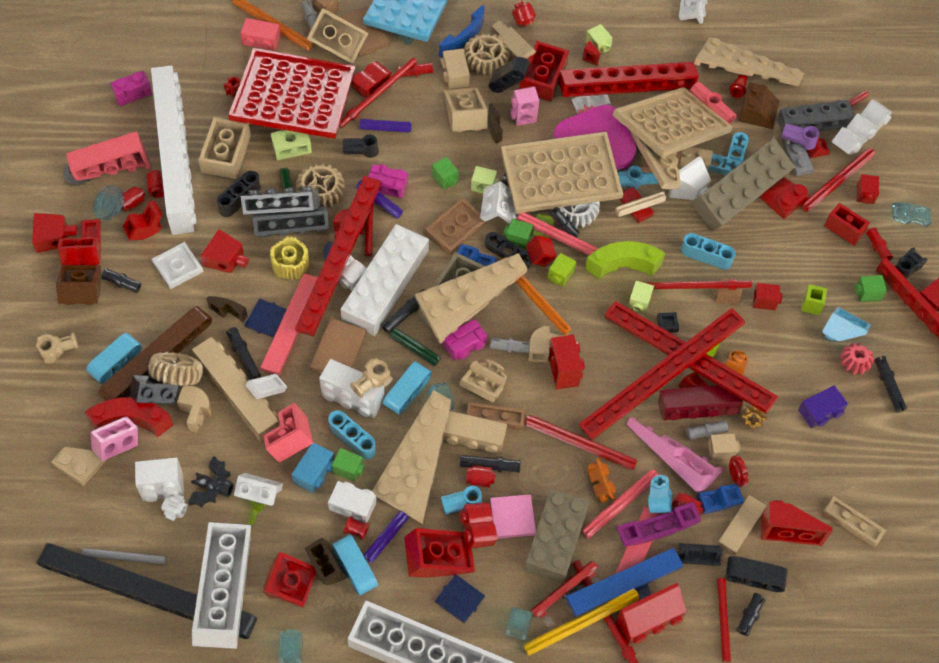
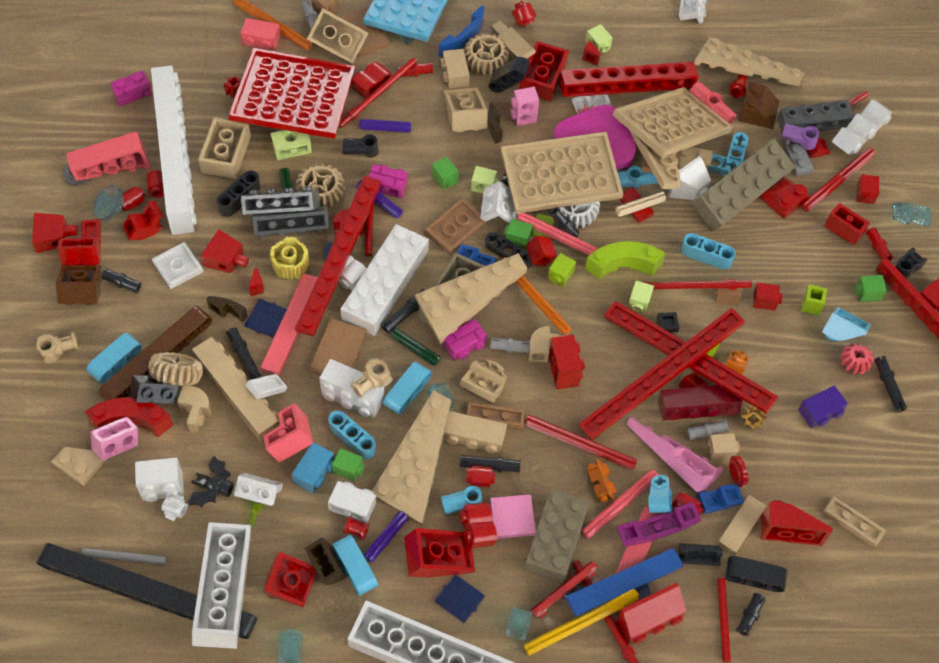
(256, 284): none -> red slope

